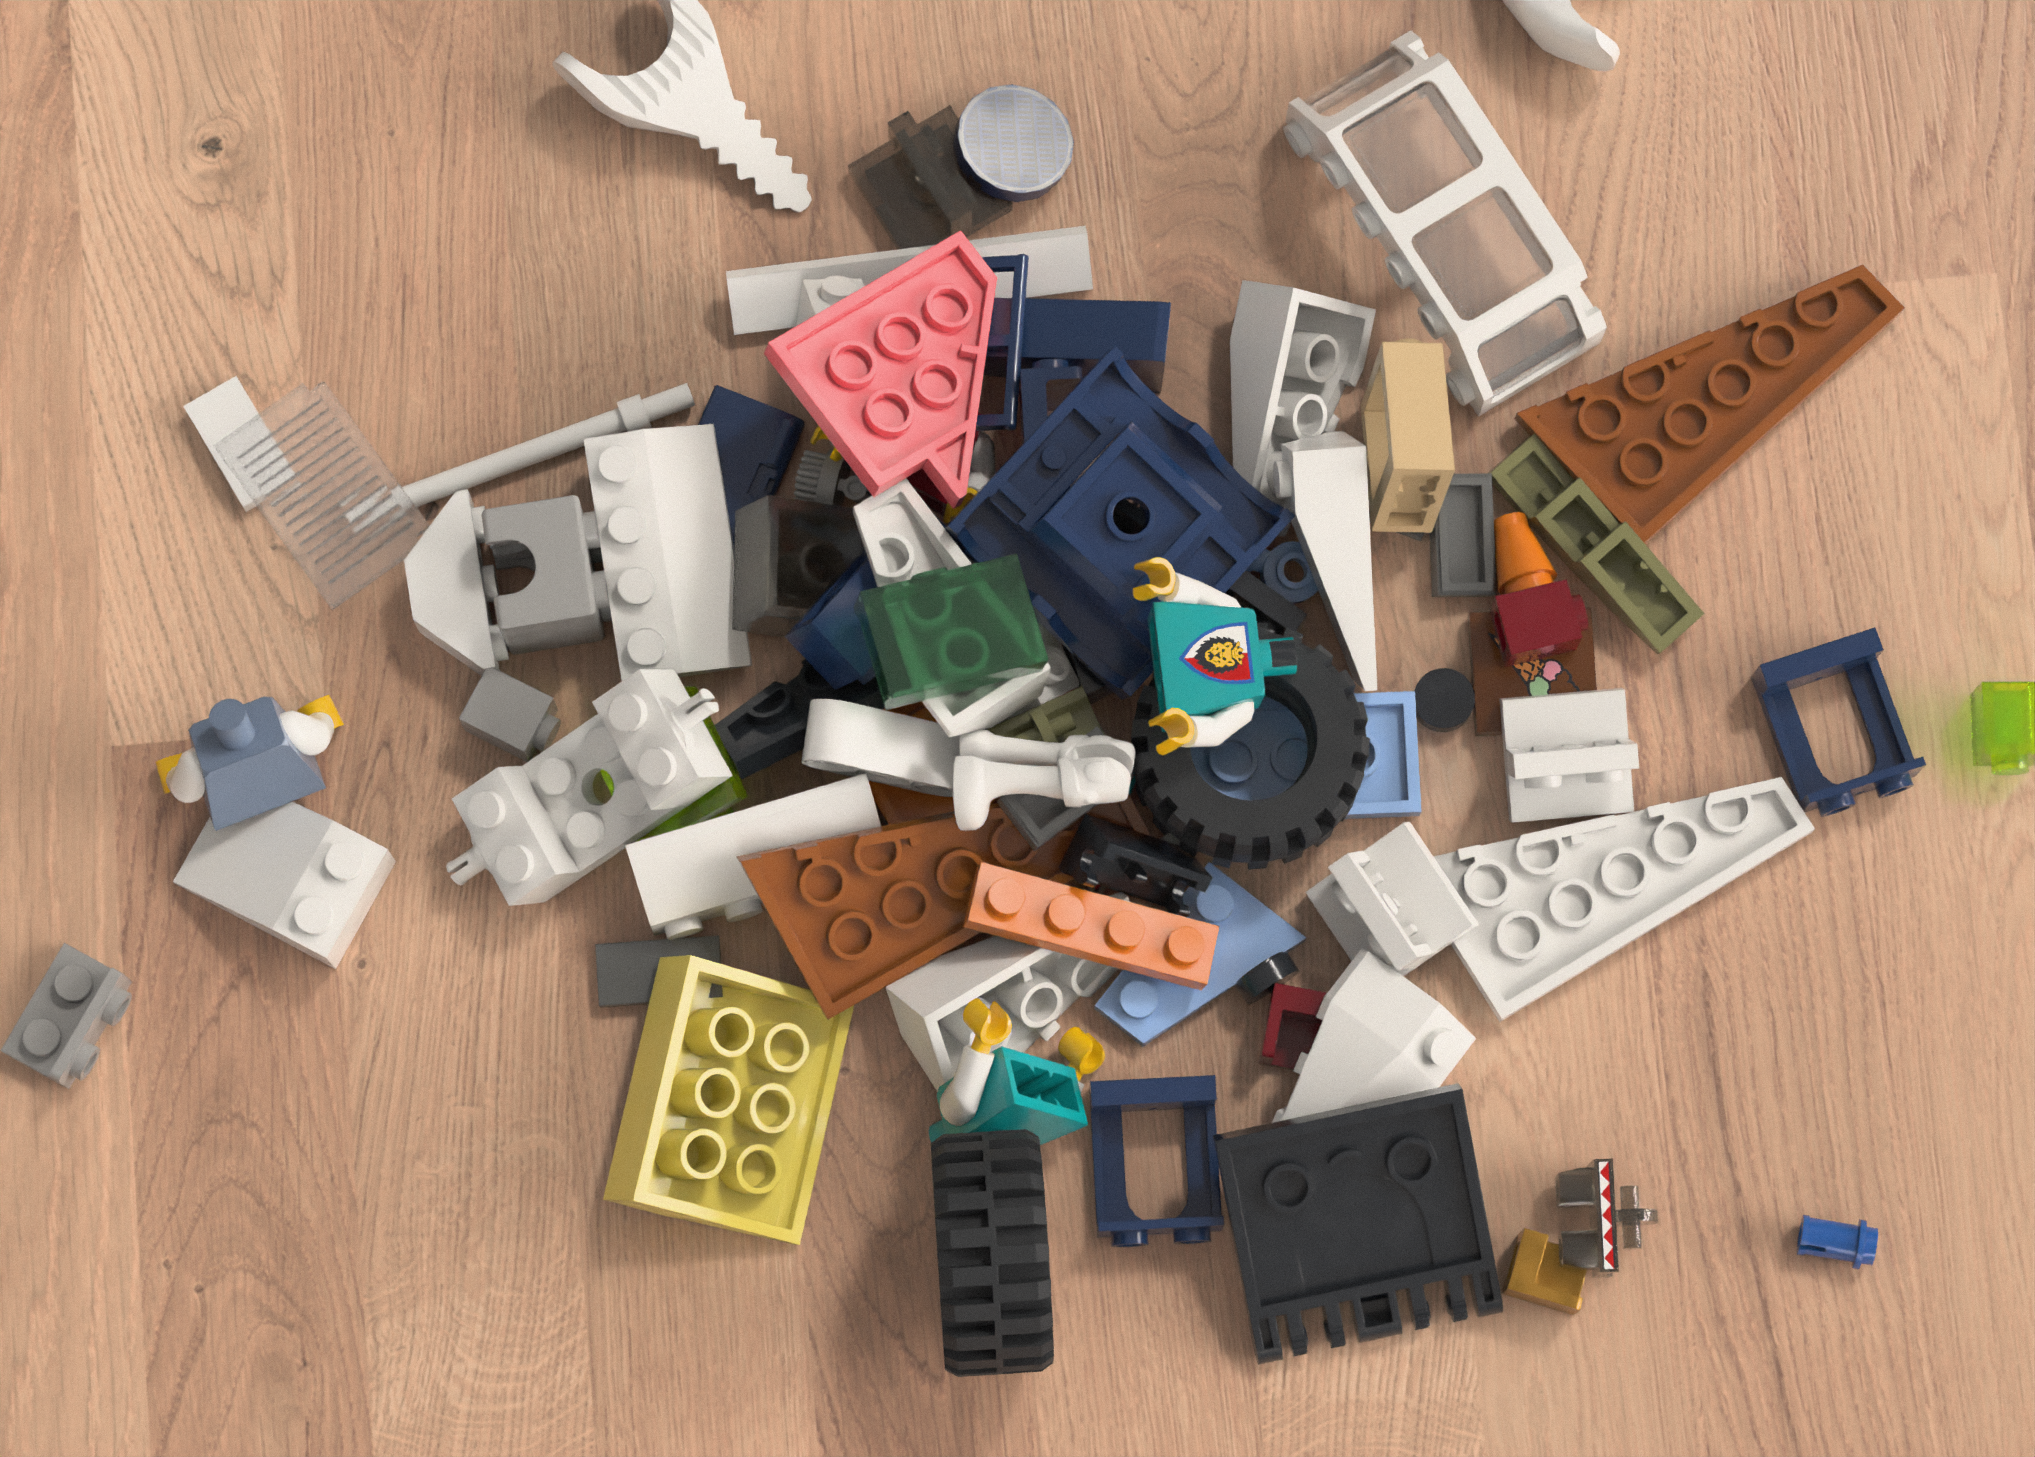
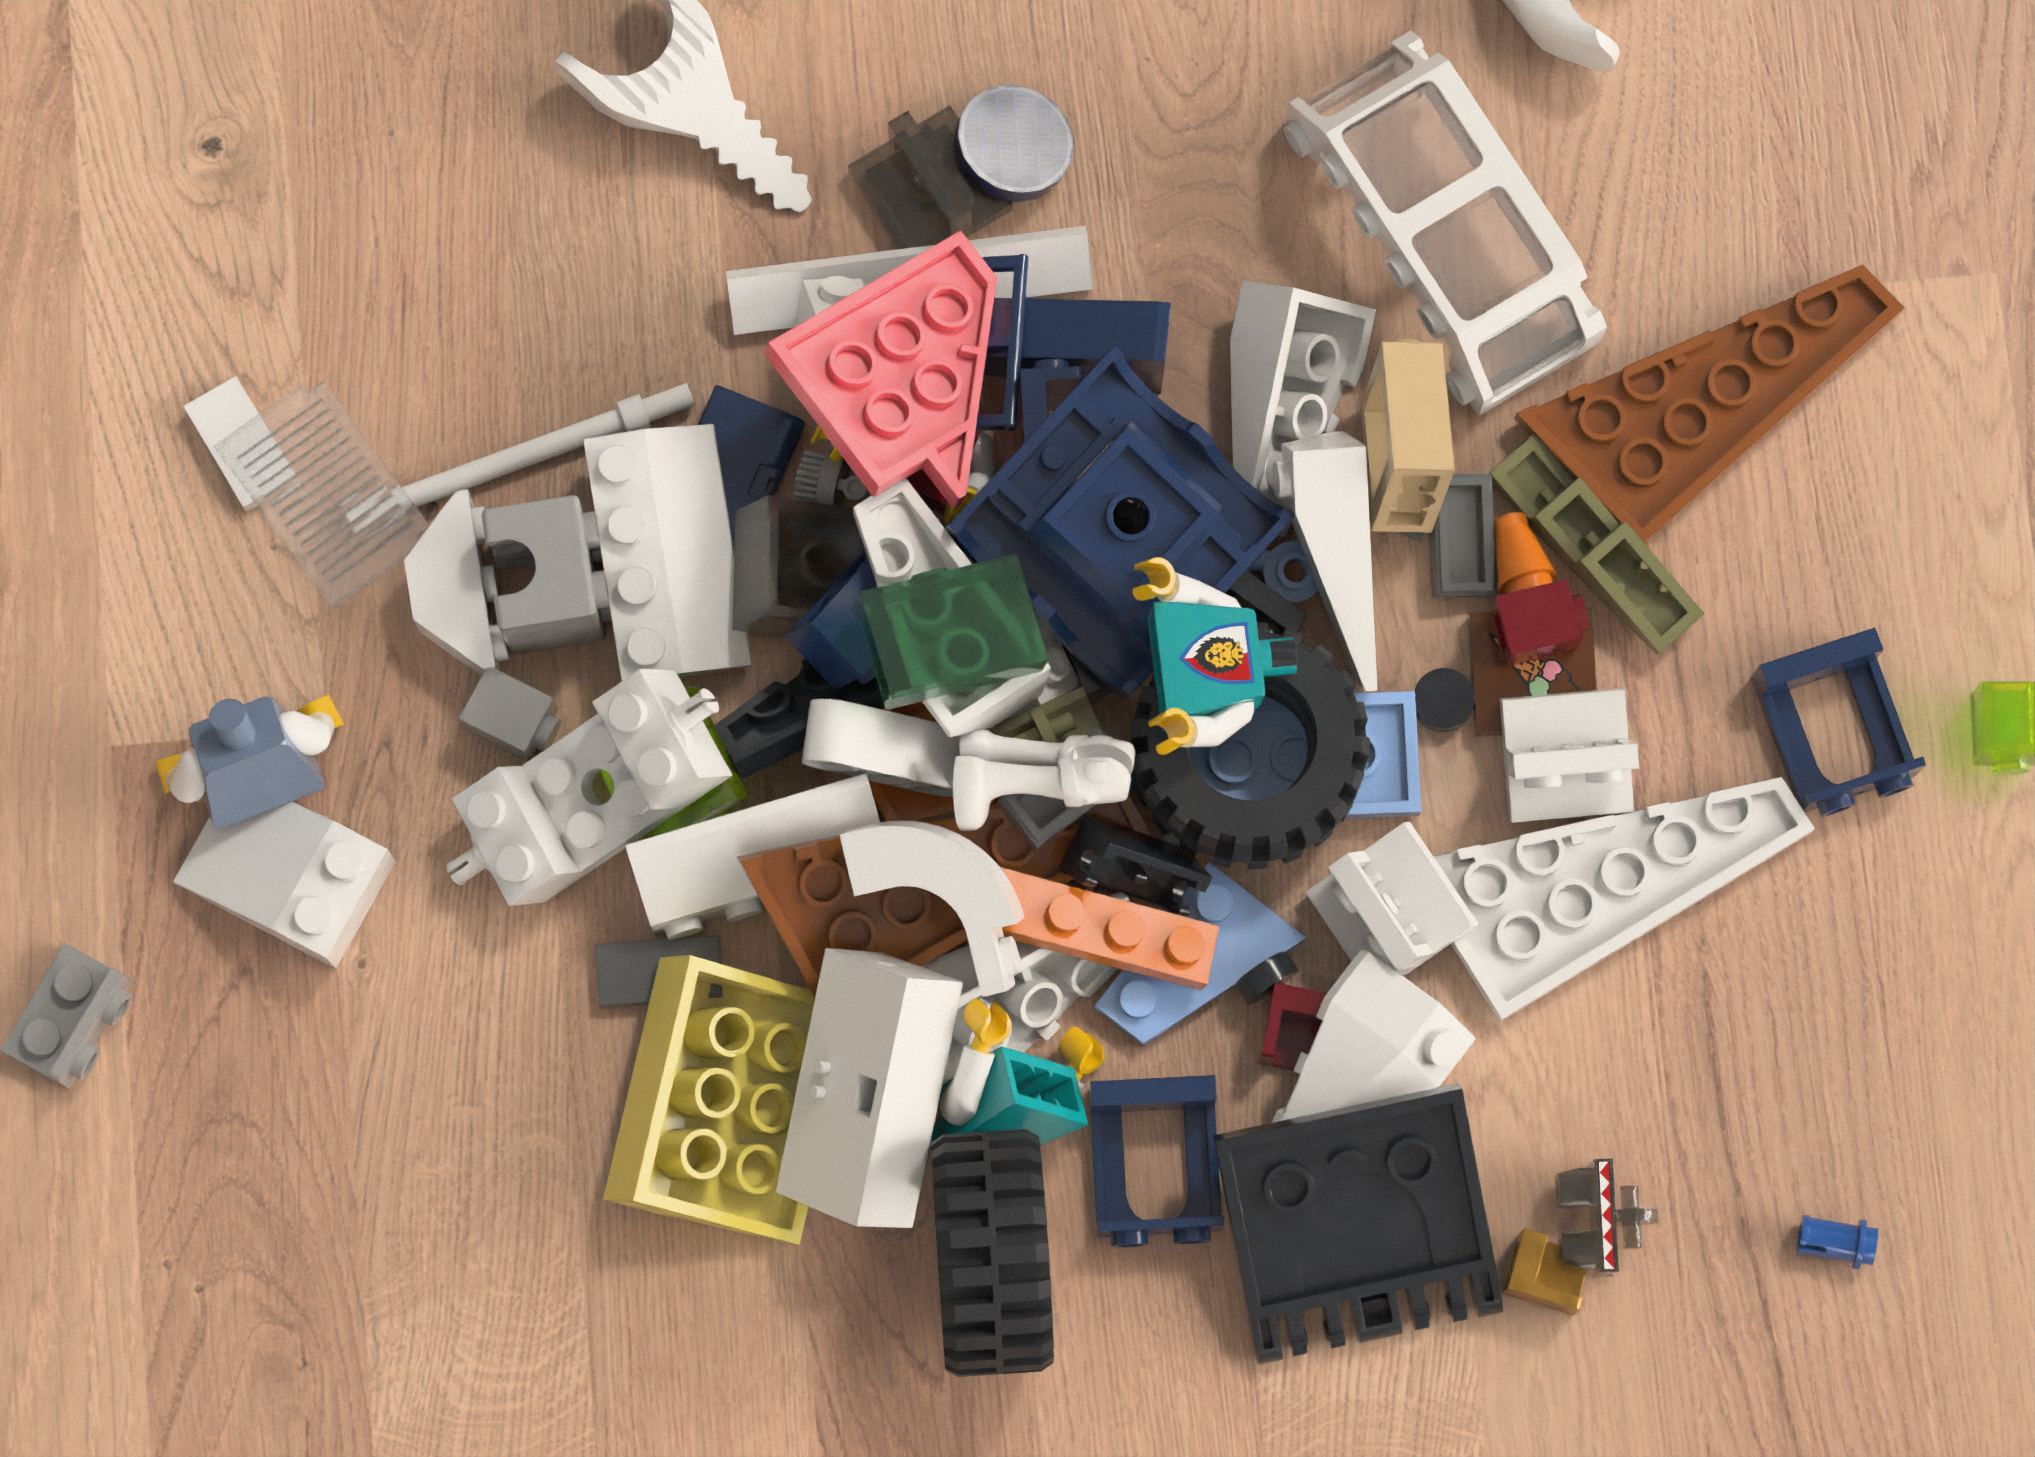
(869, 1088): none -> white brick
(953, 869): none -> white arch

